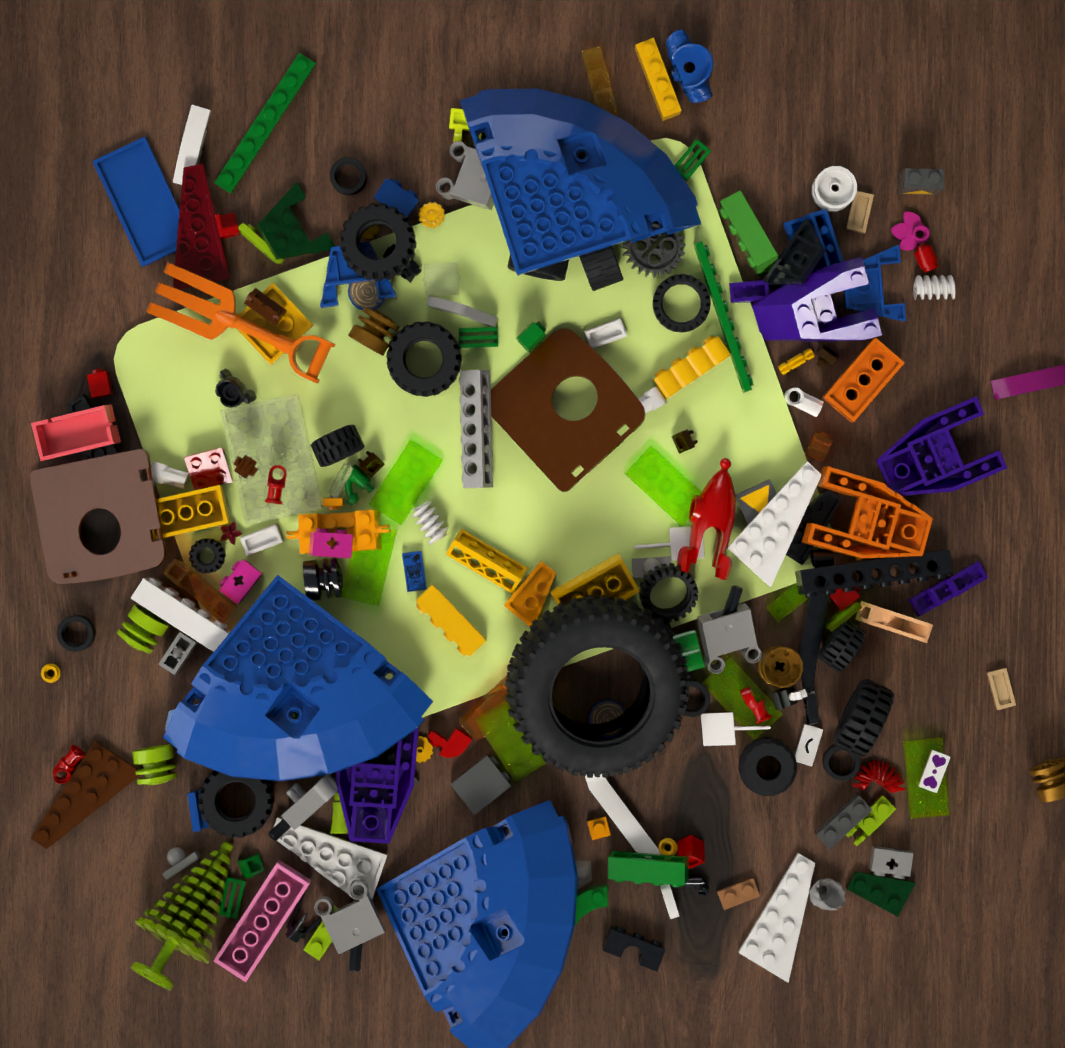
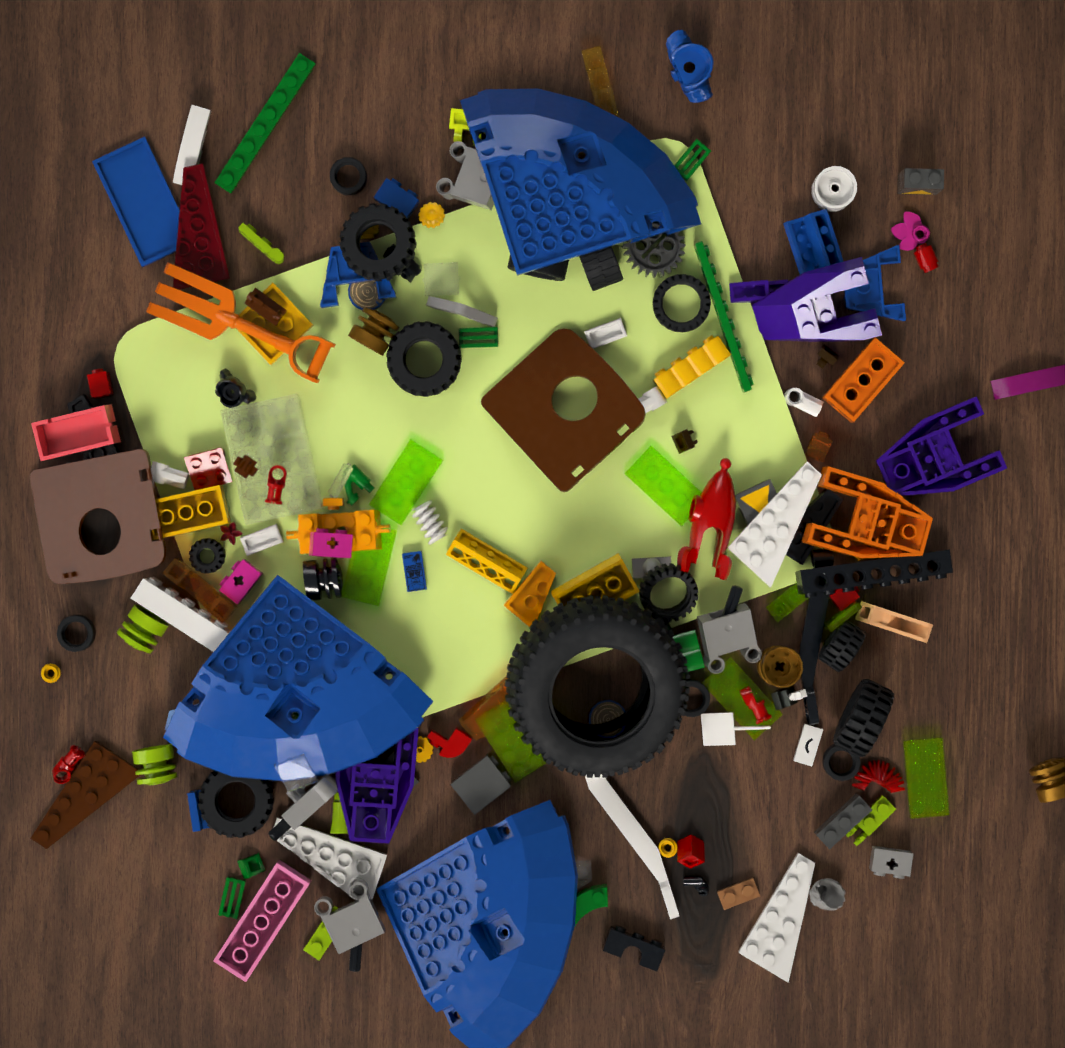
(176, 931): lime plant -> none
(177, 858): light grey tile -> none
(178, 653): light grey brick -> none
(227, 225): red panel -> none
(285, 234): dark green wing -> none
(296, 772): none -> clear piece
(296, 929): black plant -> none
(337, 445): black tyre -> none
(371, 464): dark brown tile -> none
(448, 617): yellow brick -> none
(483, 435): light grey brick -> none
(531, 336): green brick -> none
(598, 828): light orange plate -> none
(648, 868): green brick -> none
(658, 79): yellow brick -> none
(678, 538): white piece -> none
(749, 233): bright green wedge -> none
(767, 747): black tyre -> none
(796, 361): yellow axle -> none
(797, 258): black wing -> none
(859, 212): tan tile -> none
(882, 891): dark green wing -> none
(934, 286): white piece -> none
(934, 771): white tile -> none
(948, 588): dark purple slope -> none
(1001, 688): tan tile -> none

